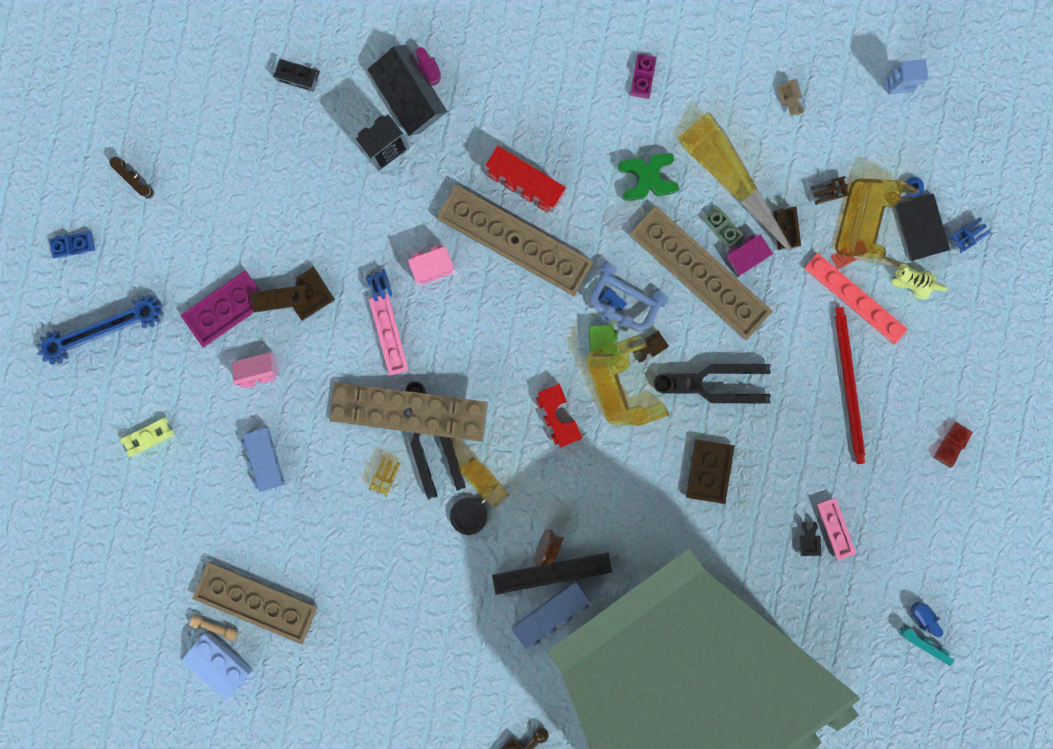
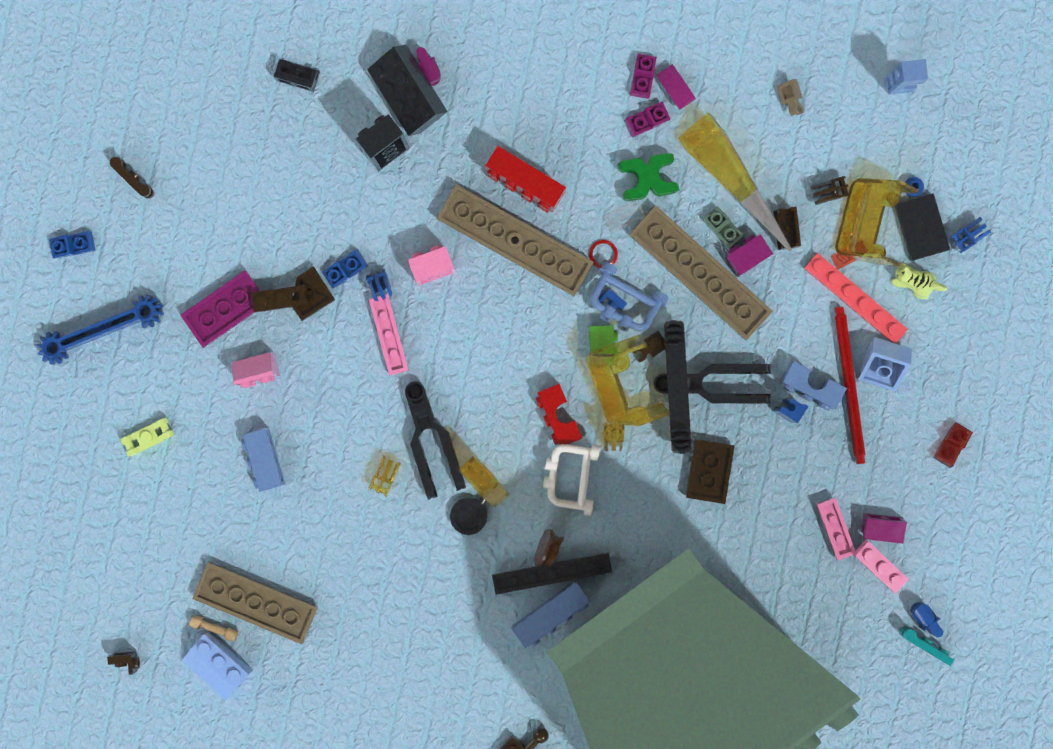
(122, 658): none -> dark brown bracket
(345, 269): none -> blue slope
(429, 415): dark tan piece -> none
(551, 481): none -> white bar
(603, 242): none -> red piece
(613, 433): none -> clear yellow arm
(647, 119): none -> magenta slope
(676, 87): none -> magenta slope
(677, 387): none -> black arm
(793, 410): none -> blue hinge
(810, 543): black plate -> none
(827, 395): none -> medium blue arch
(880, 566): none -> bright pink plate
(883, 528): none -> magenta hinge
(885, 364): none -> light blue slope

